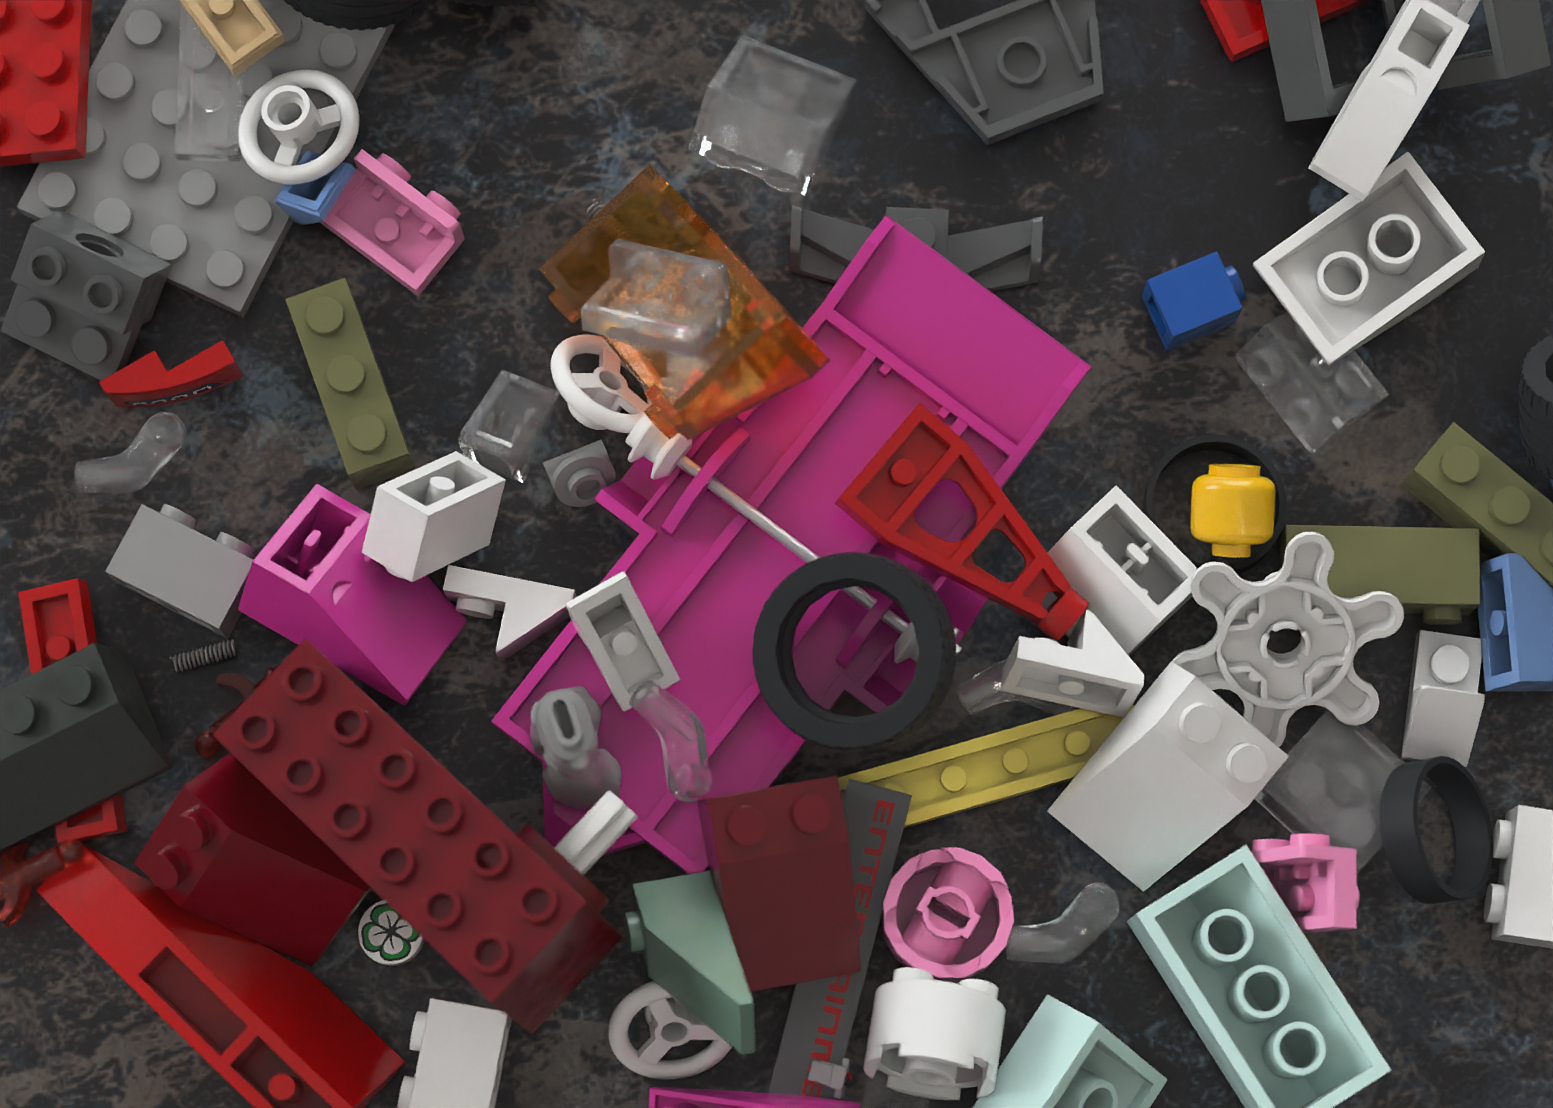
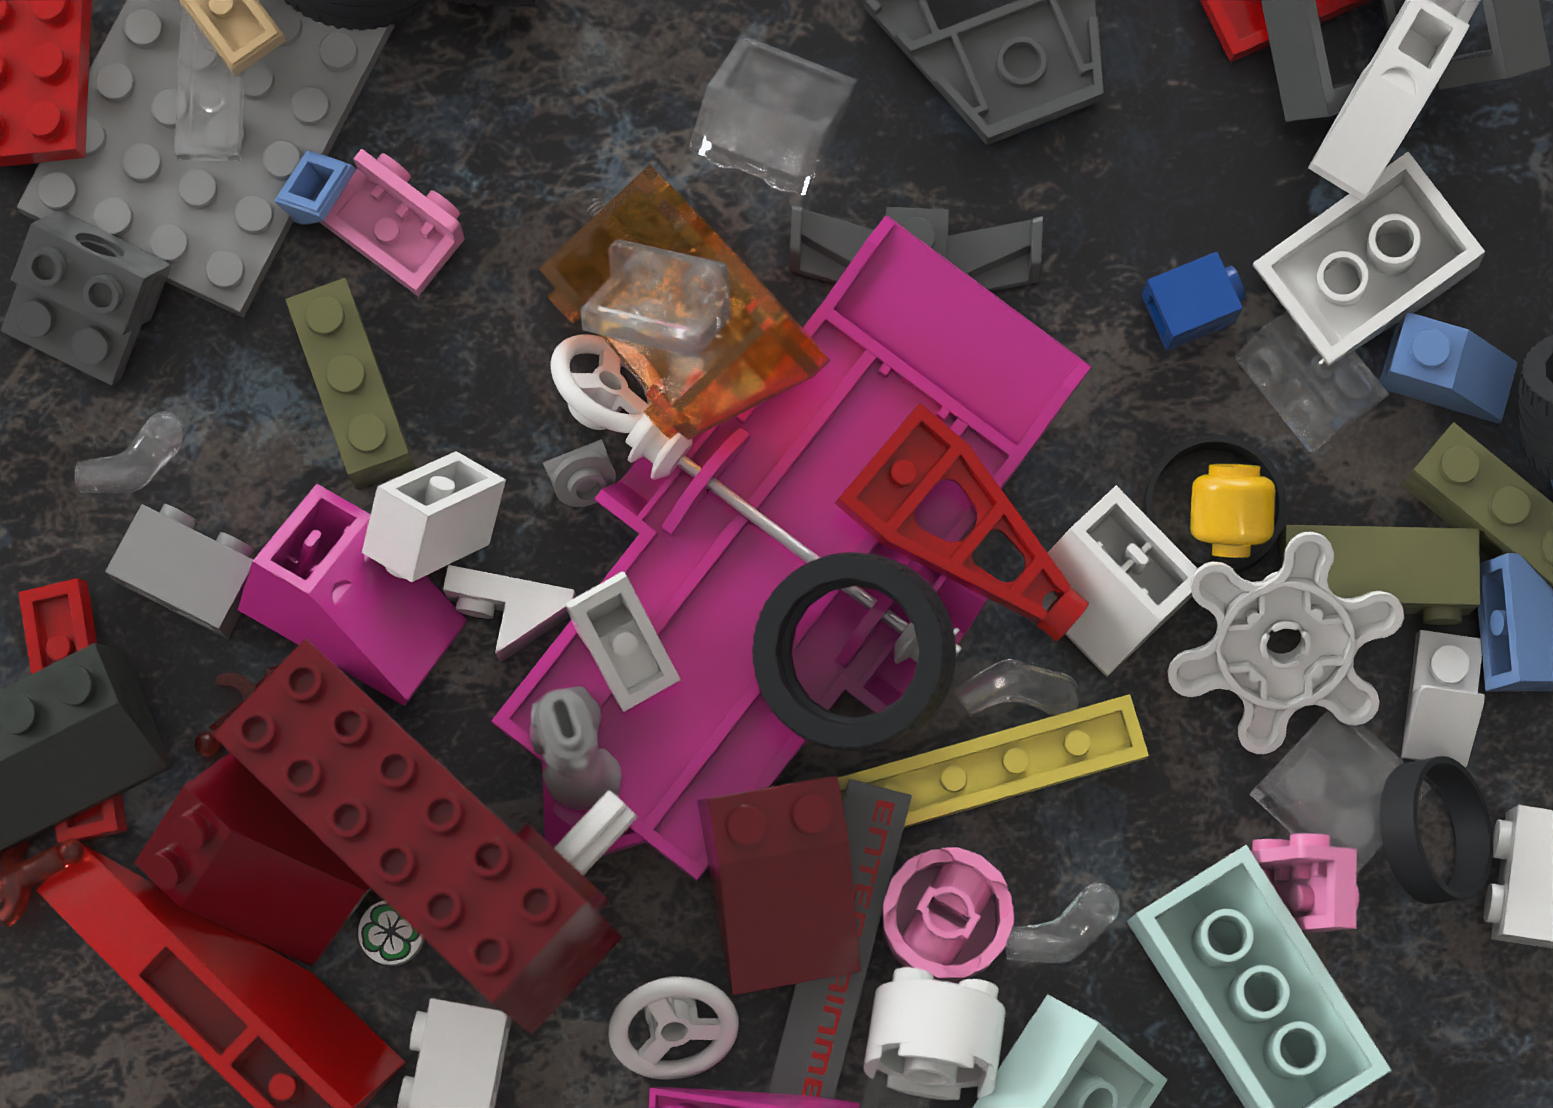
(151, 384): red slope -> none
(199, 652): light grey leg -> none
(282, 102): white piece -> none
(509, 425): clear slope -> none
(681, 741): clear arm -> none
(692, 953): sand green slope -> none
(832, 1075): light grey piece -> none
(1087, 674): white slope -> none
(1167, 778): white slope -> none
(1448, 368): none -> medium blue slope

